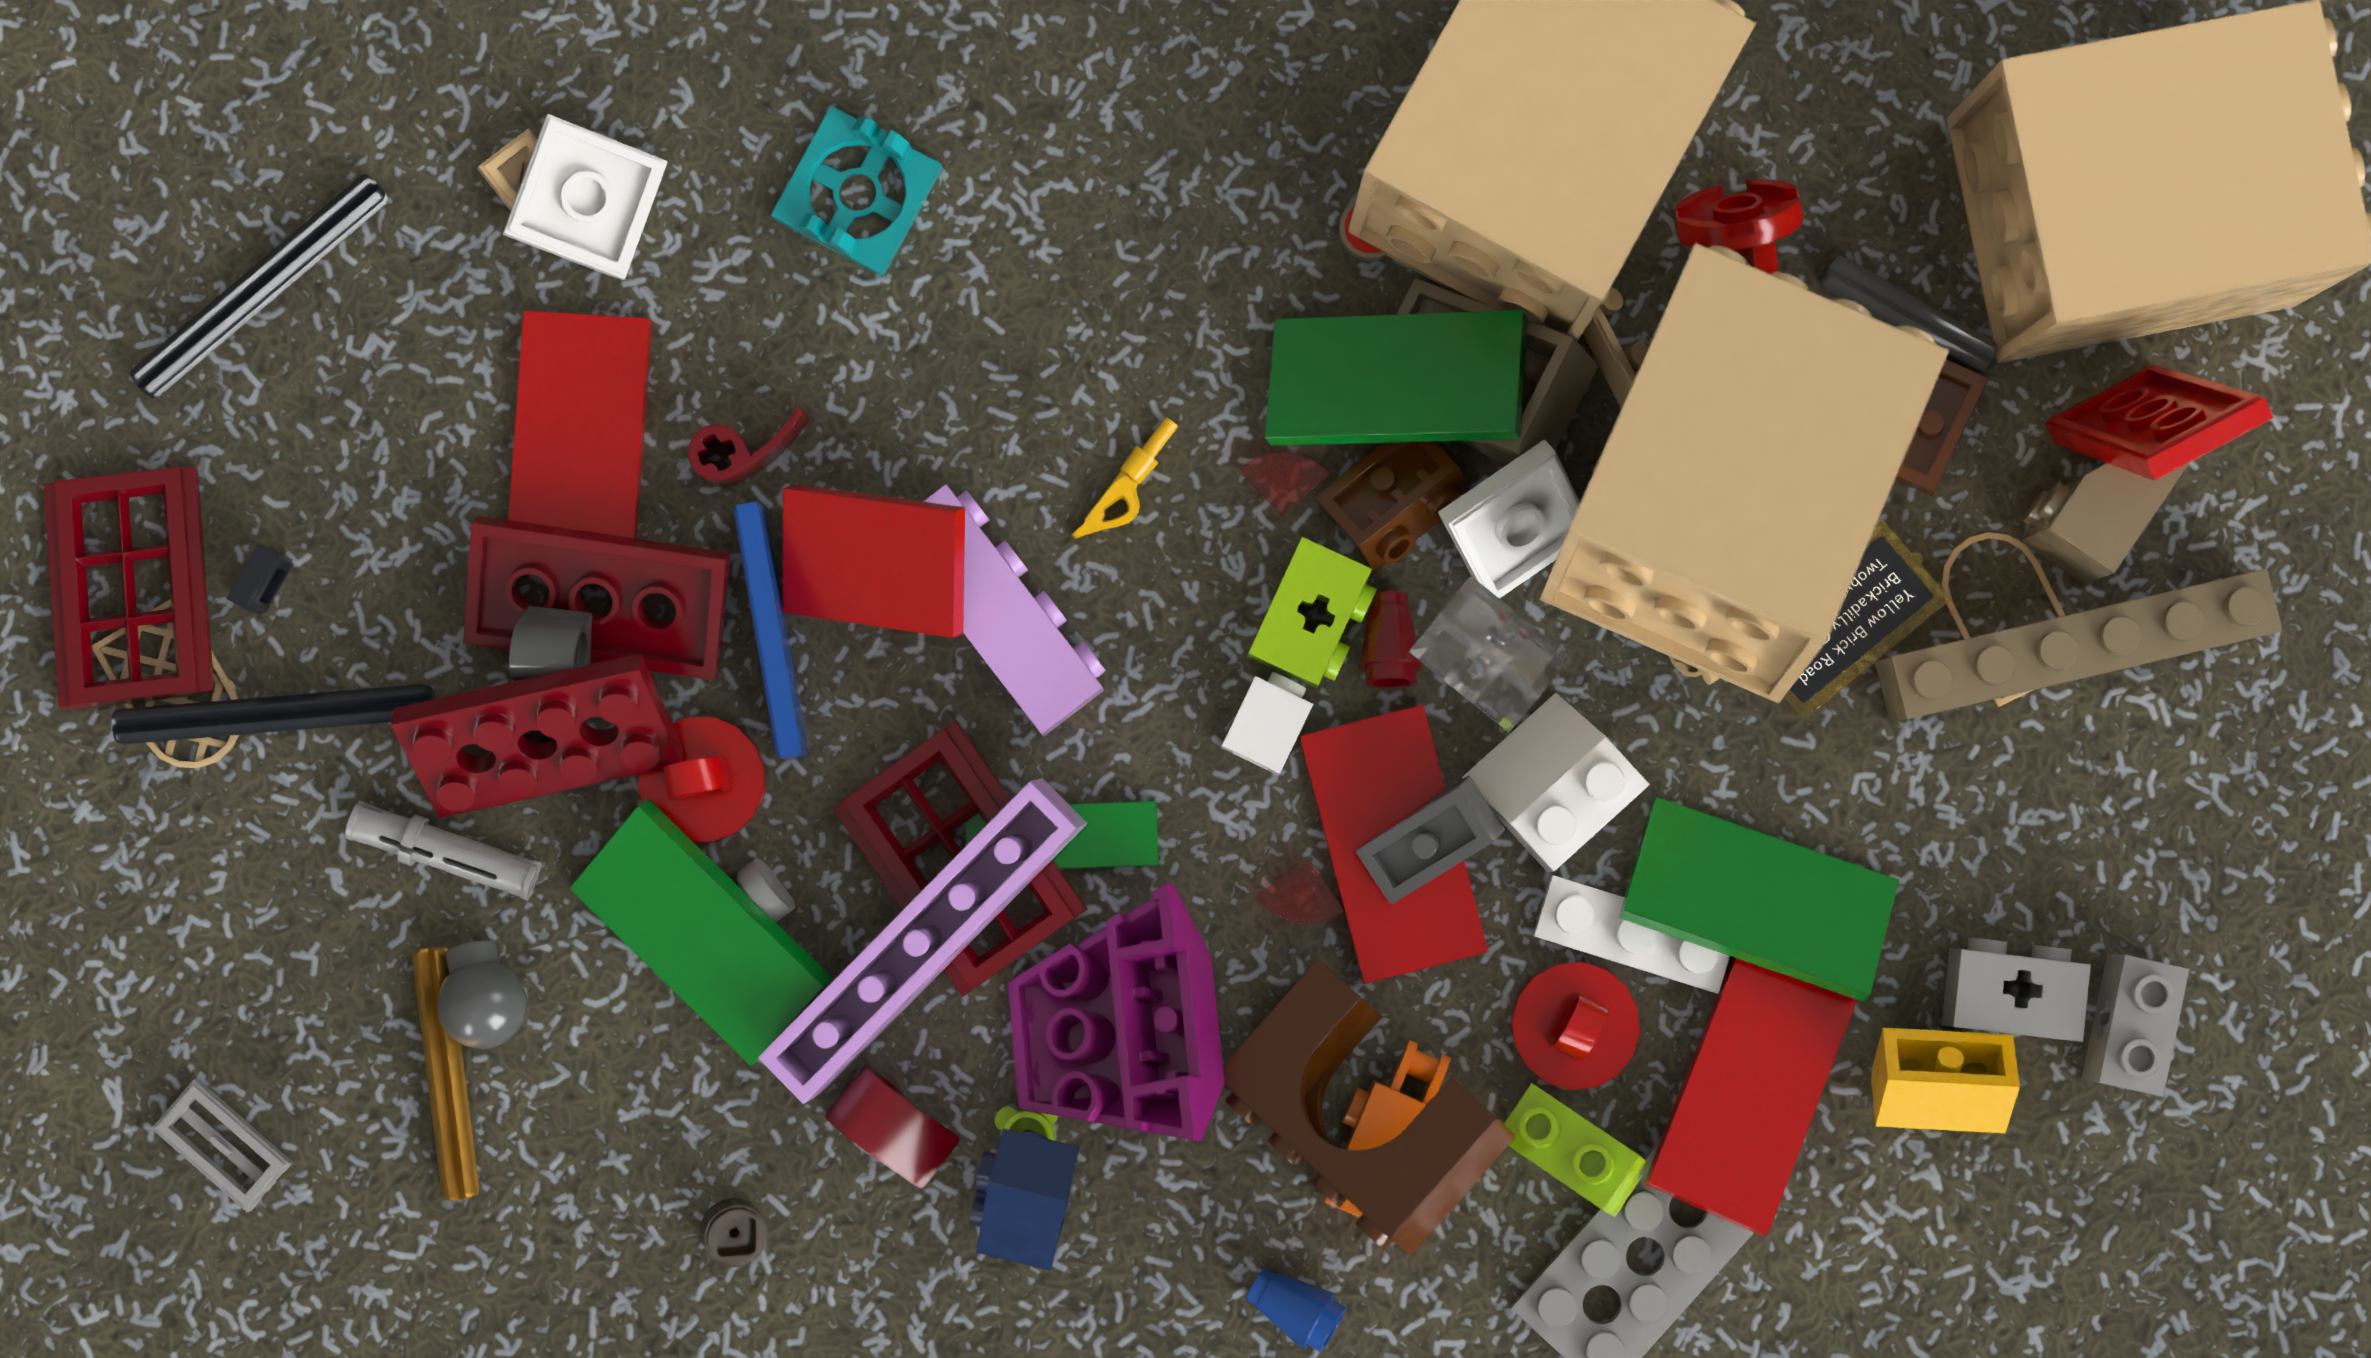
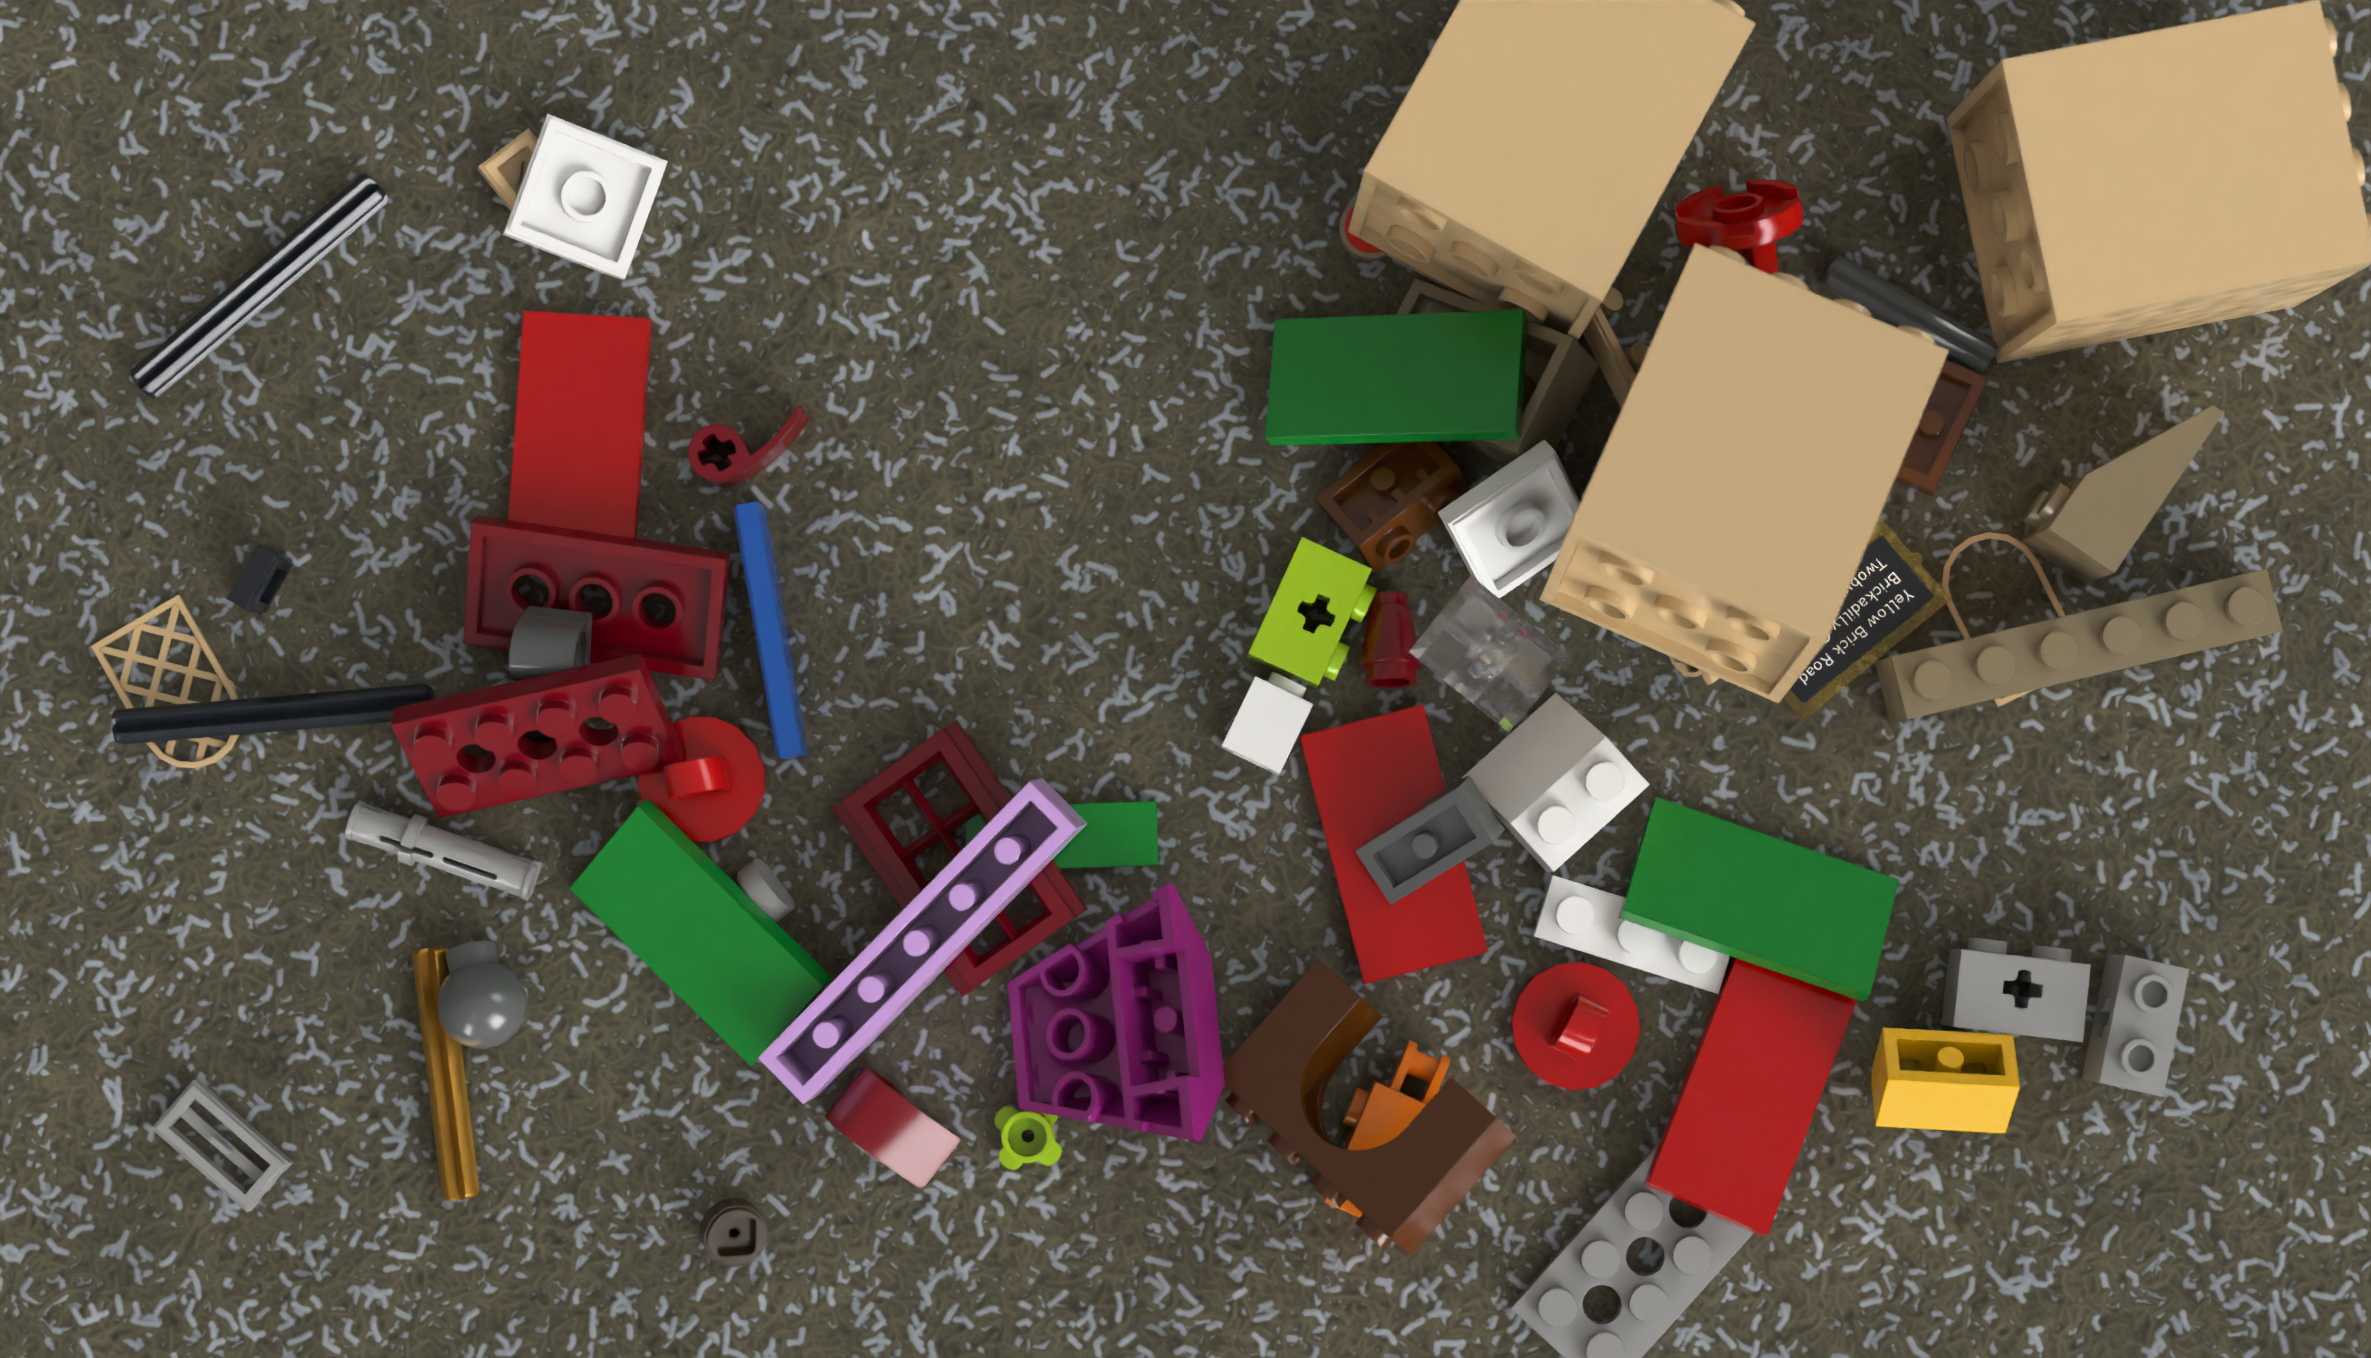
(70, 593): dark red piece -> none
(841, 131): teal piece -> none
(873, 560): red tile -> none
(1019, 631): lavender brick -> none
(1023, 1198): dark blue brick -> none
(1124, 486): yellow hand -> none
(1284, 478): clear red tile -> none
(1297, 1308): blue cone -> none
(1301, 897): clear red tile -> none
(1574, 1150): lime brick -> none
(2157, 421): red tile -> none

